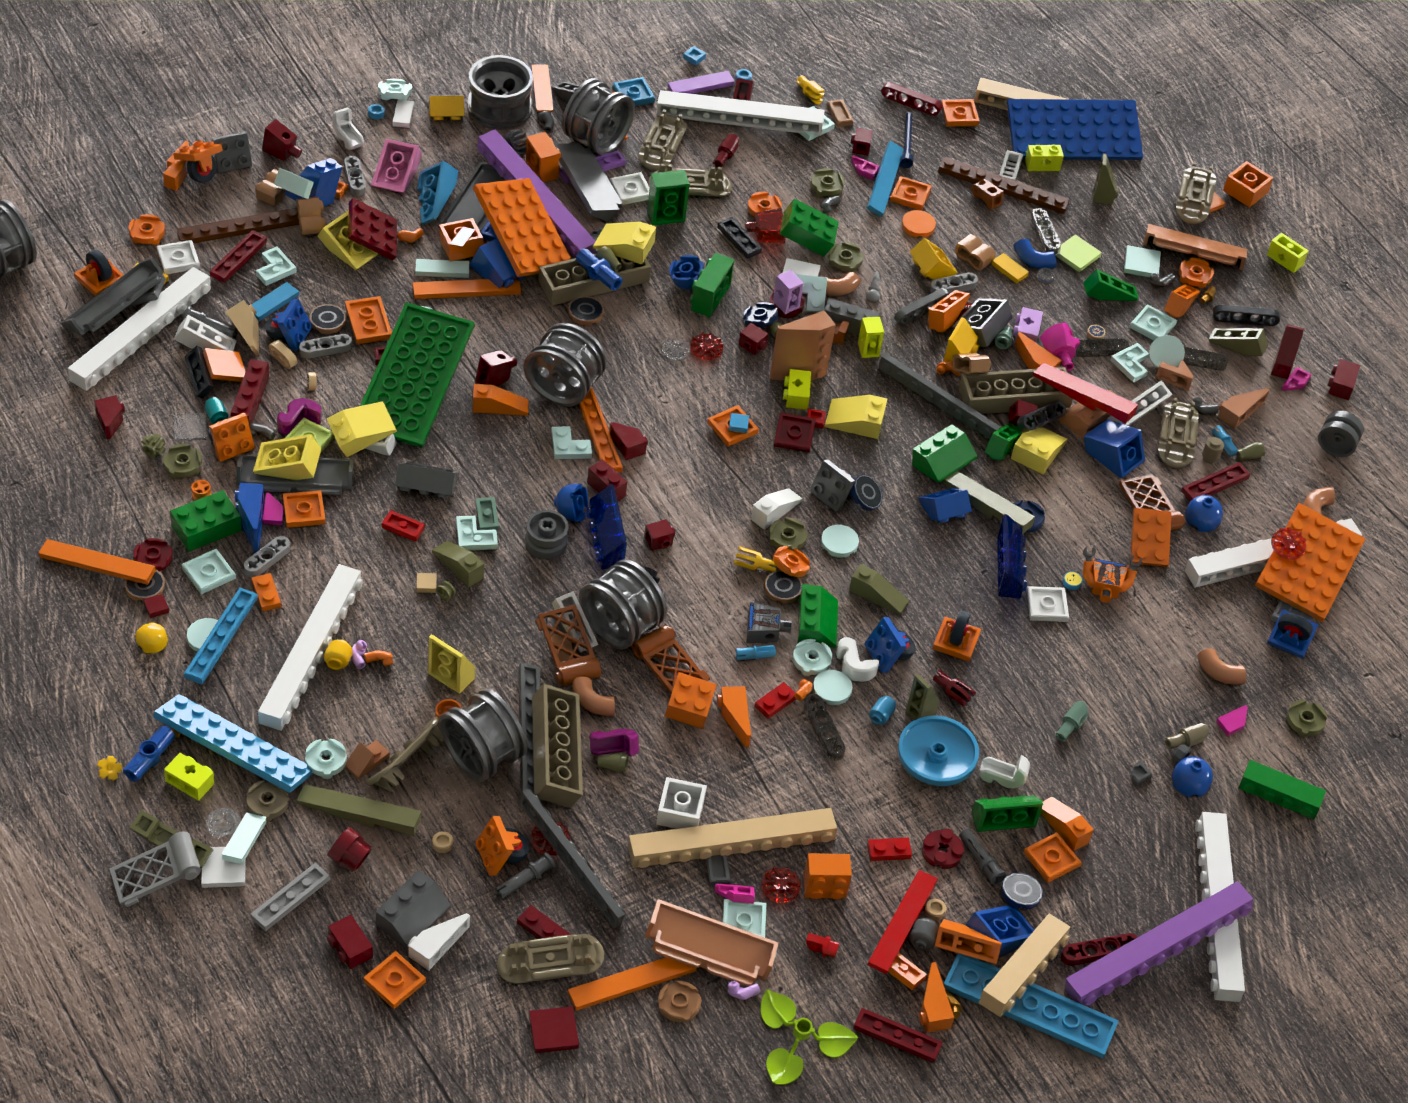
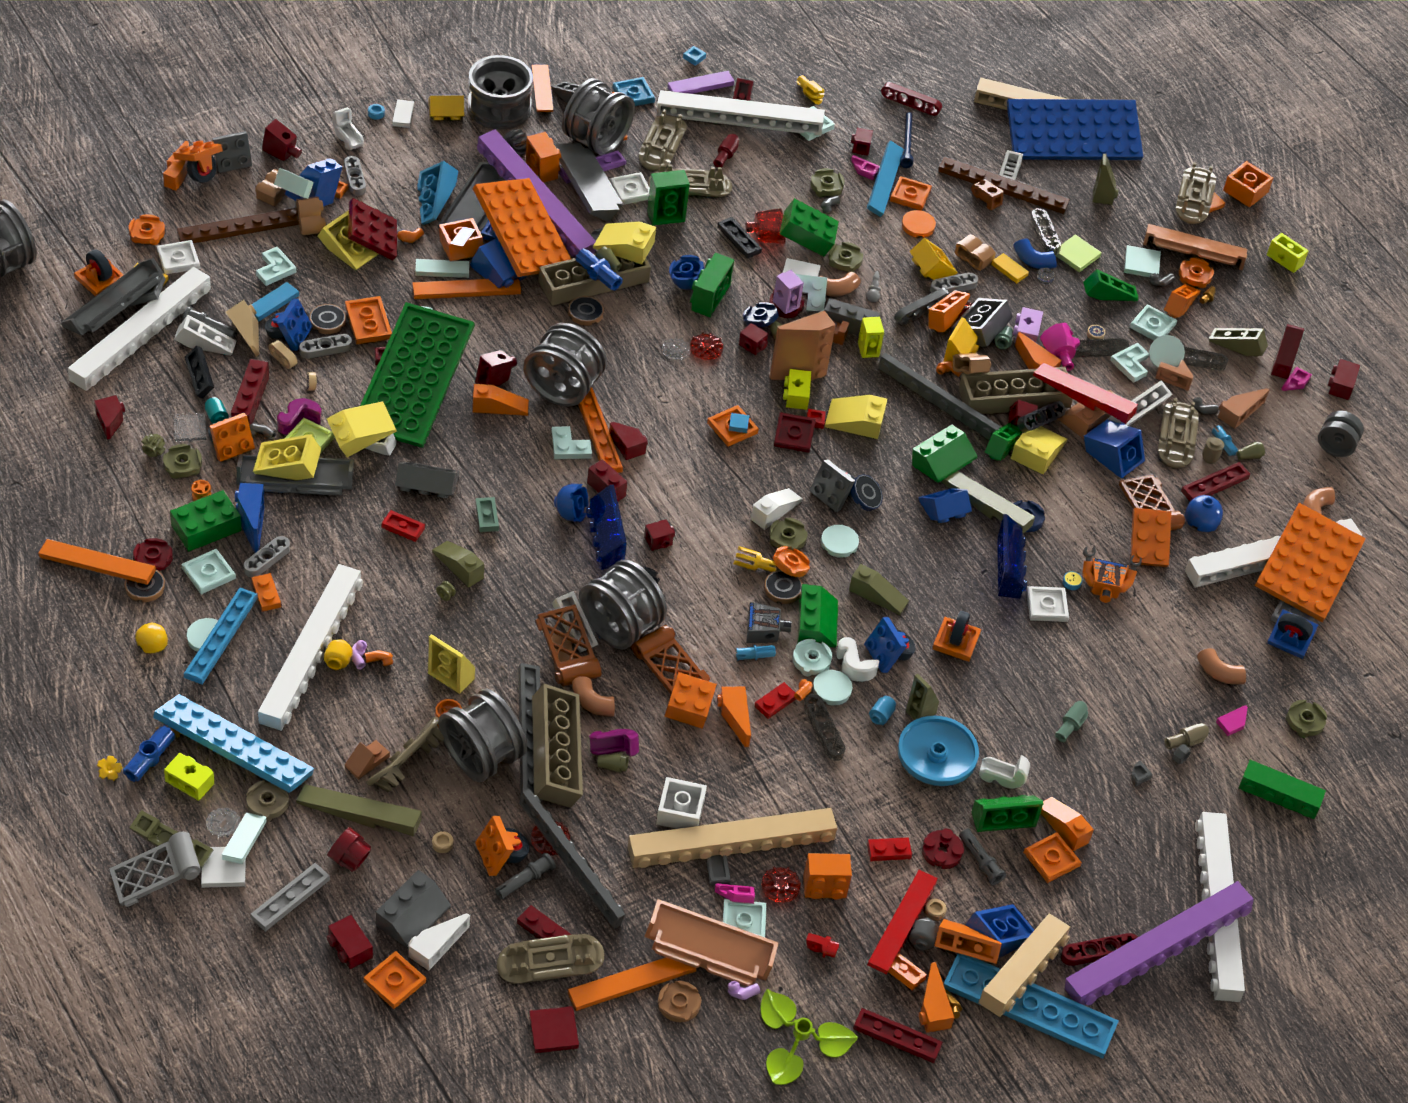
(156, 605): dark red tile -> none
(224, 365): tile -> none
(238, 256): dark red plate -> none
(273, 511): dark pink tile -> none
(304, 509): orange plate -> none
(329, 767): light aqua plate -> none
(394, 90): light aqua plate -> none
(396, 166): bright pink slope -> none
(426, 582): tan tile -> none
(474, 539): light aqua plate -> none
(546, 534): dark grey wheel -> none
(549, 121): dark grey arm -> none
(743, 74): dark azure tile -> none
(763, 198): orange plate -> none
(840, 113): medium nougat tile -> none
(954, 688): dark red arm -> none
(960, 112): orange plate -> none
(1021, 891): tile -> none
(1044, 158): neon yellow brick -> none
(1192, 776): blue cylinder -> none
(1271, 316): black beam -> none
(1288, 543): clear red wheel -> none

